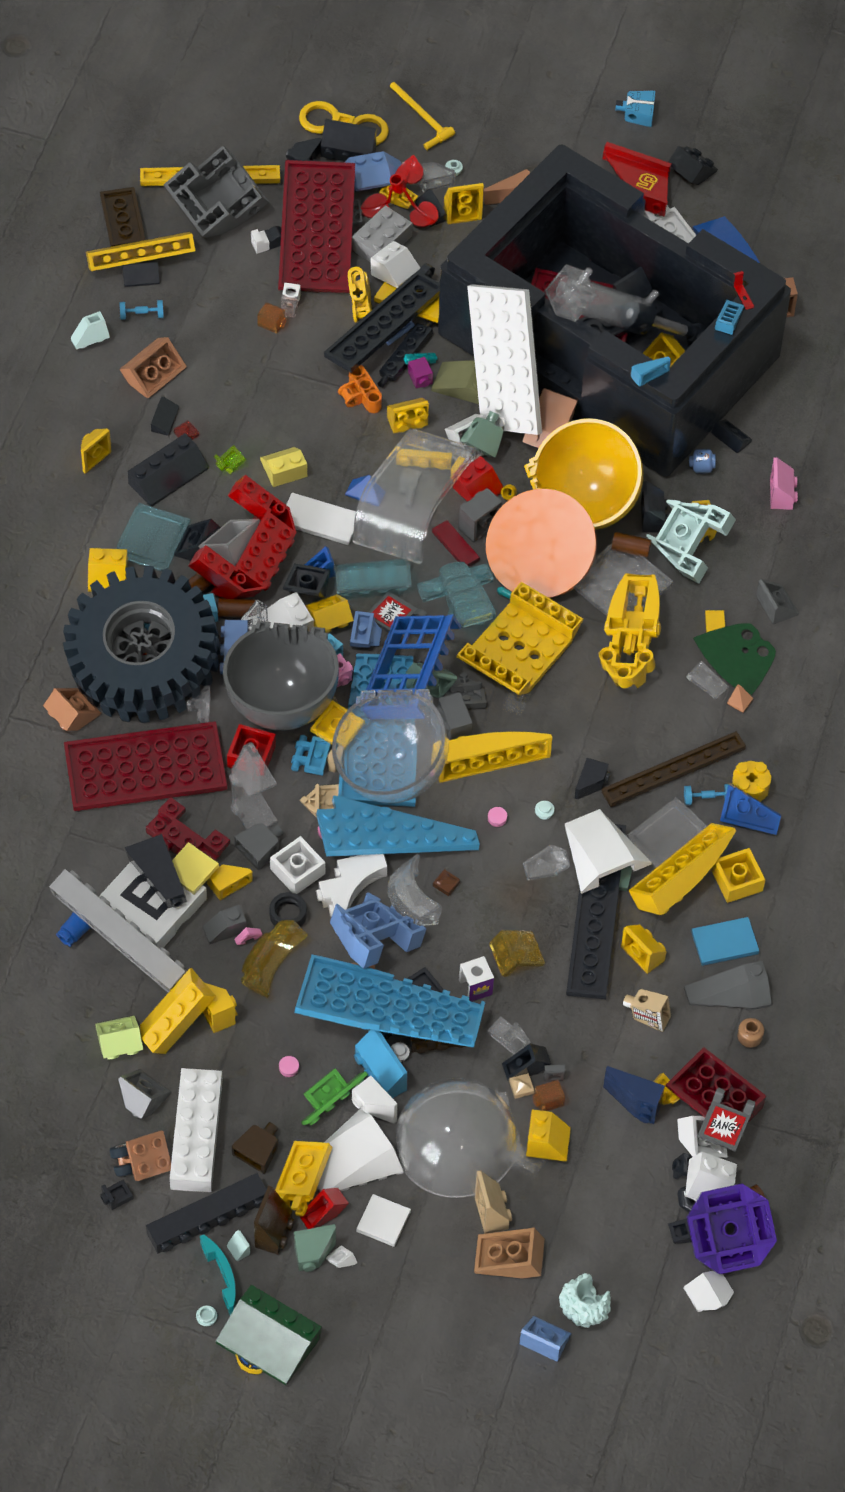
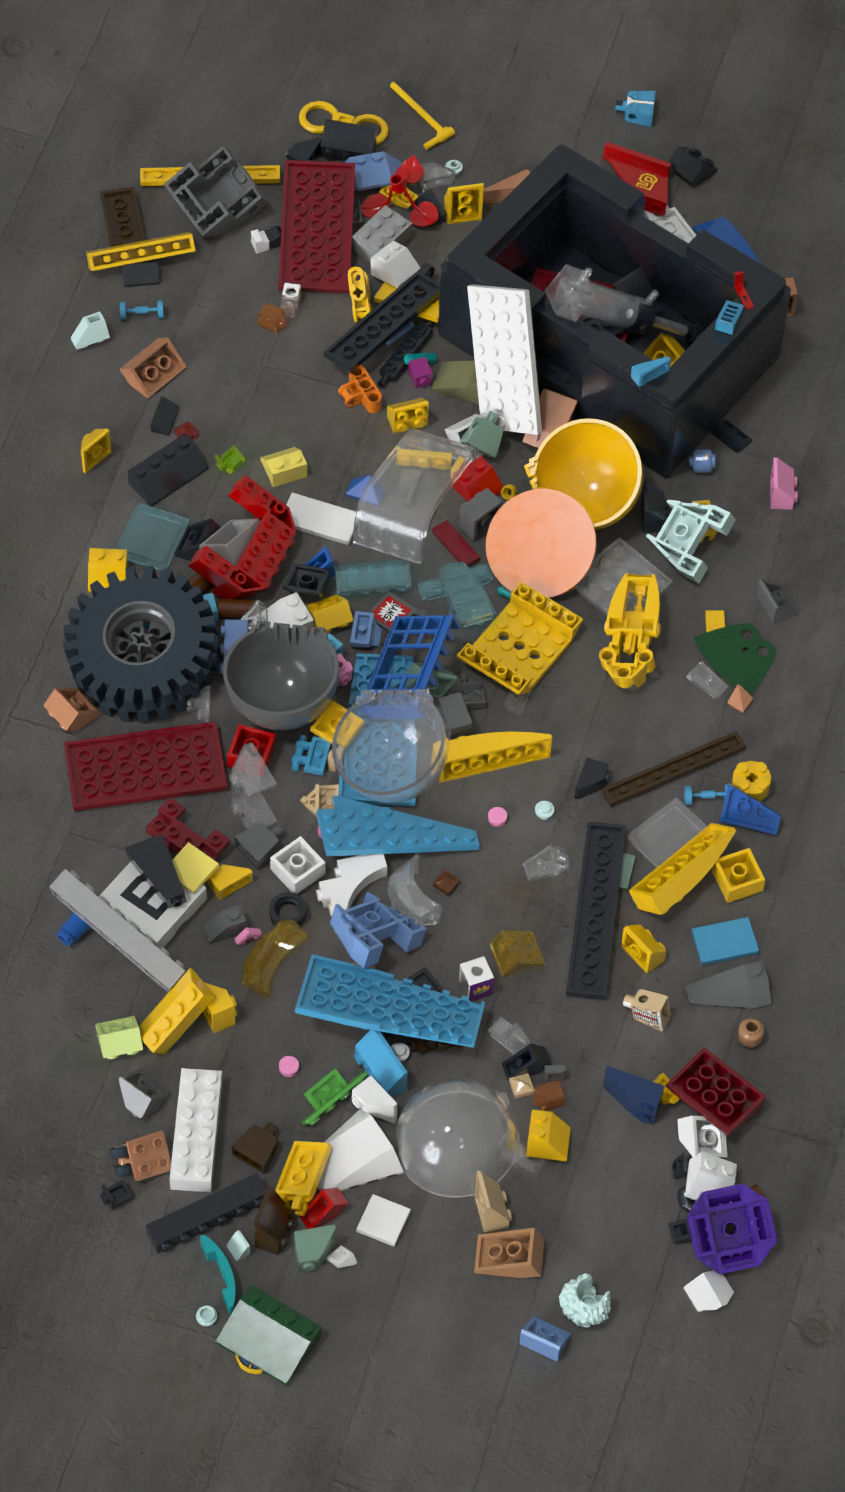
(600, 849): white wedge -> none
(631, 544): reddish brown pin -> none
(724, 1124): flag -> none

